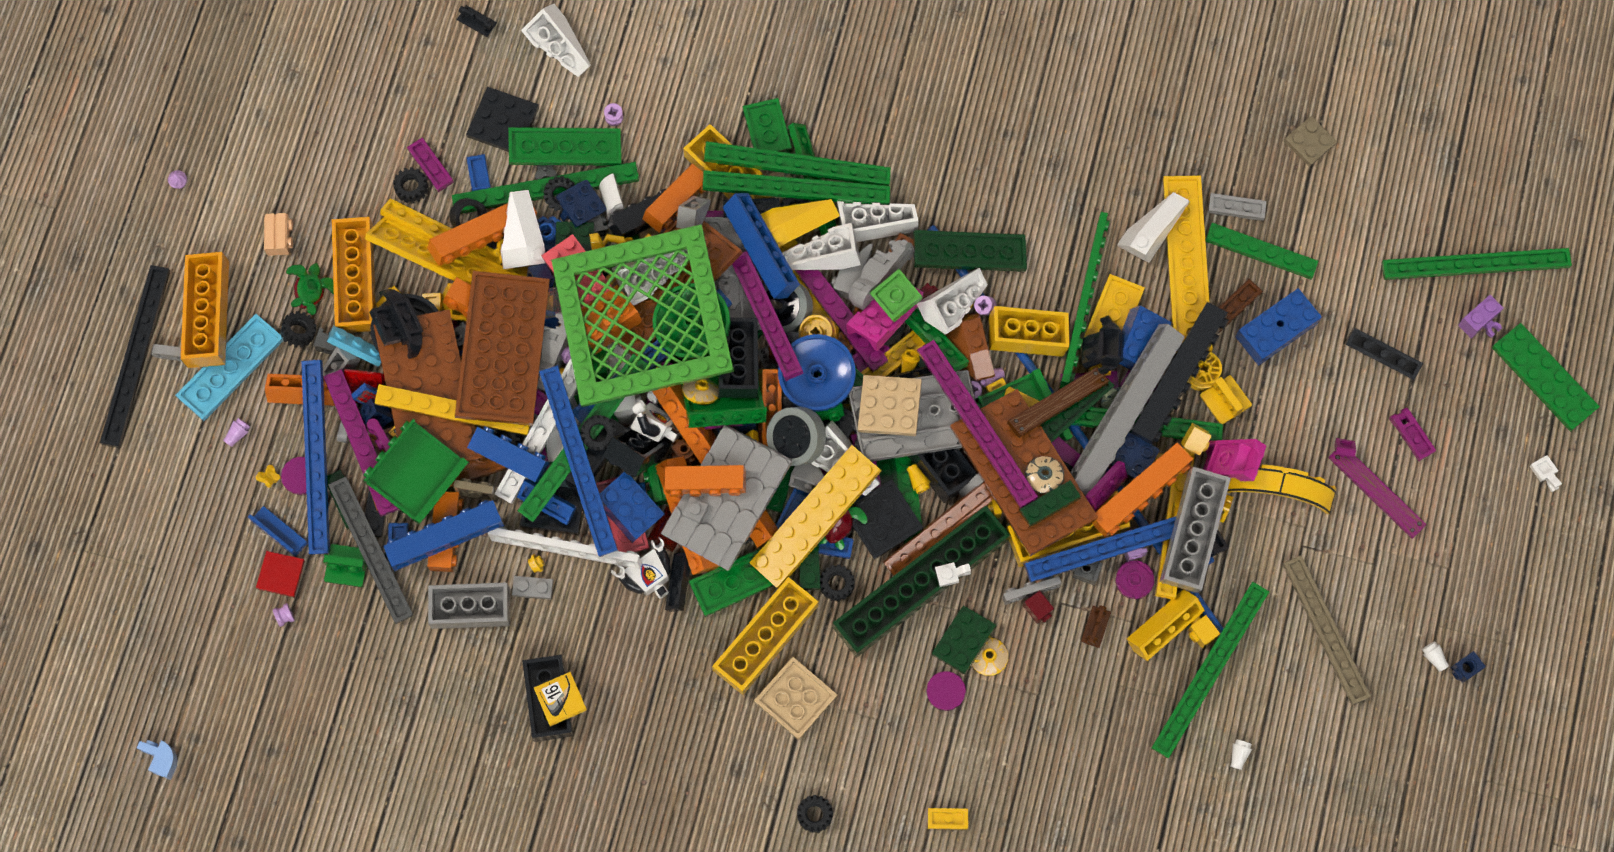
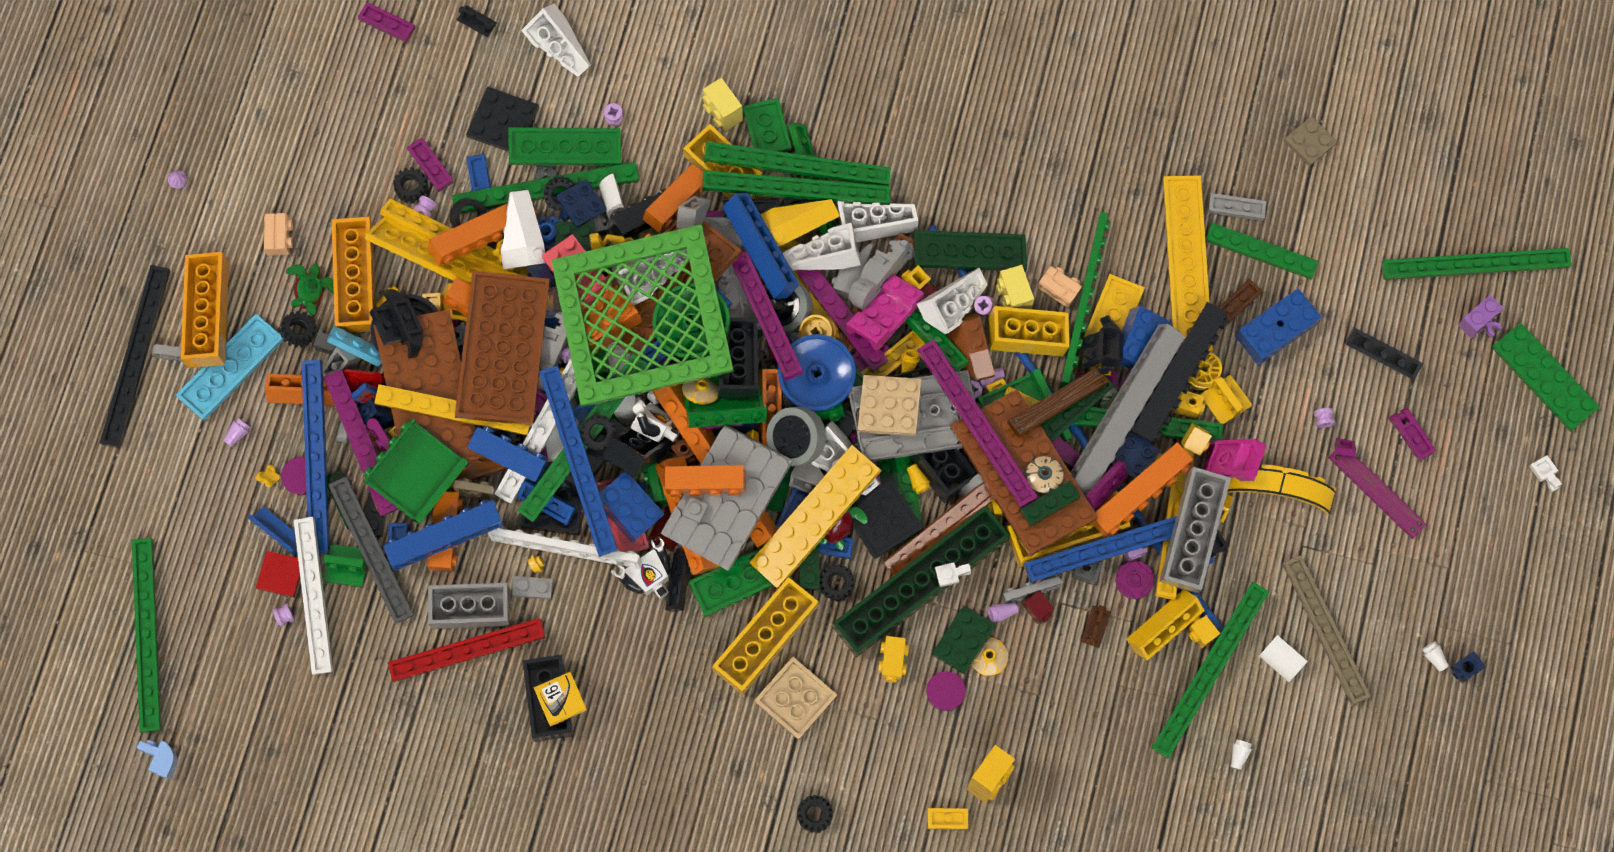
(146, 635): none -> green plate
(313, 596): none -> white plate
(386, 22): none -> magenta plate
(425, 206): none -> lavender wheel
(466, 650): none -> red plate
(722, 105): none -> light yellow brick
(892, 664): none -> yellow brick
(896, 295): bright green plate -> none
(916, 277): none -> yellow brick
(991, 774): none -> yellow brick
(1000, 612): none -> lavender cone
(1015, 288): none -> light yellow brick
(1060, 286): none -> light nougat brick
(1151, 230): white wedge -> none
(1191, 405): none -> yellow brick
(1283, 658): none -> white brick
(1324, 417): none -> lavender wheel

